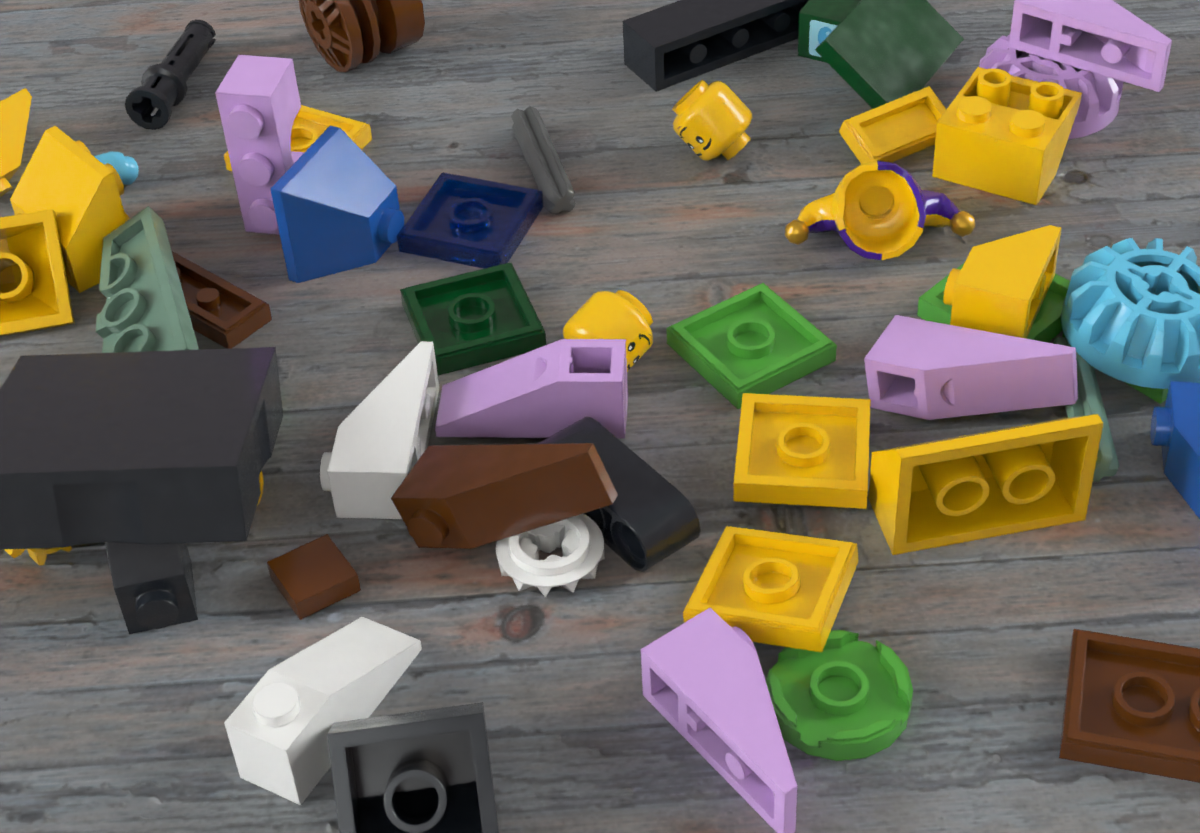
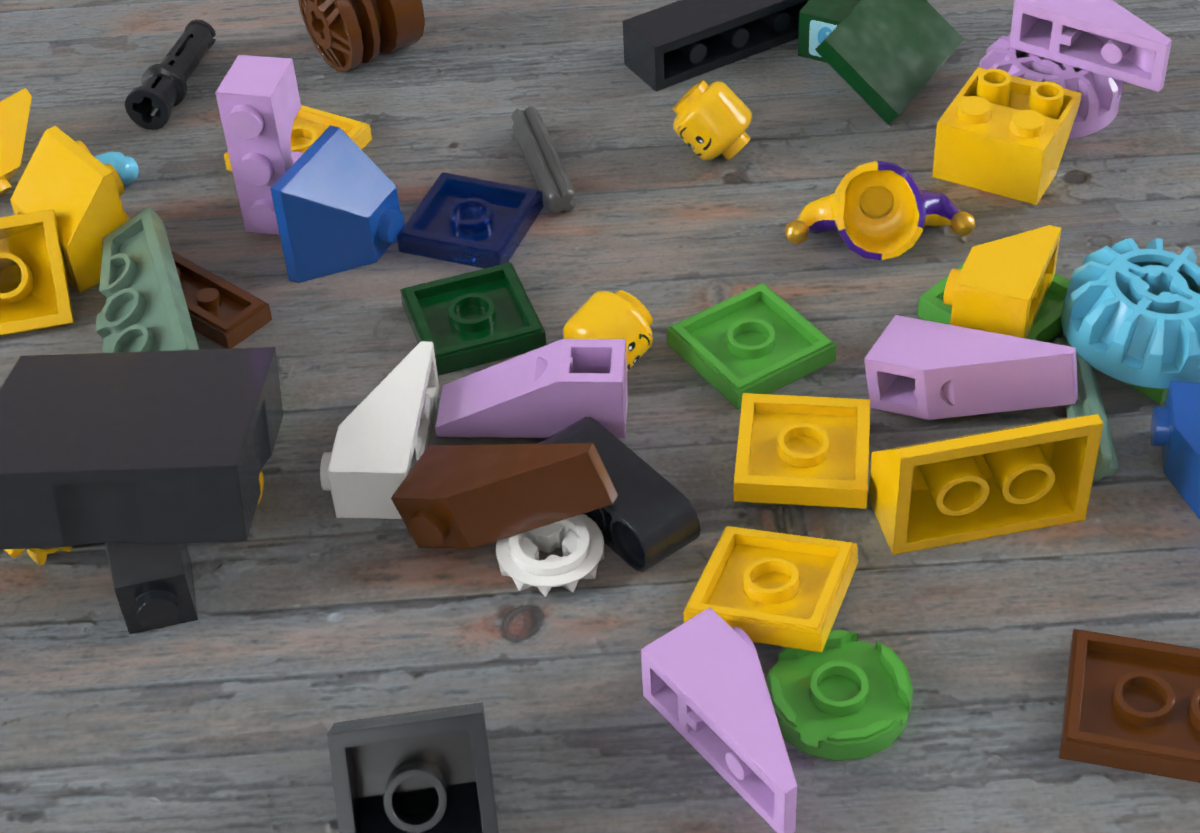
(286, 717): white slope -> none
(313, 576): reddish brown tile -> none
(894, 128): yellow tile -> none

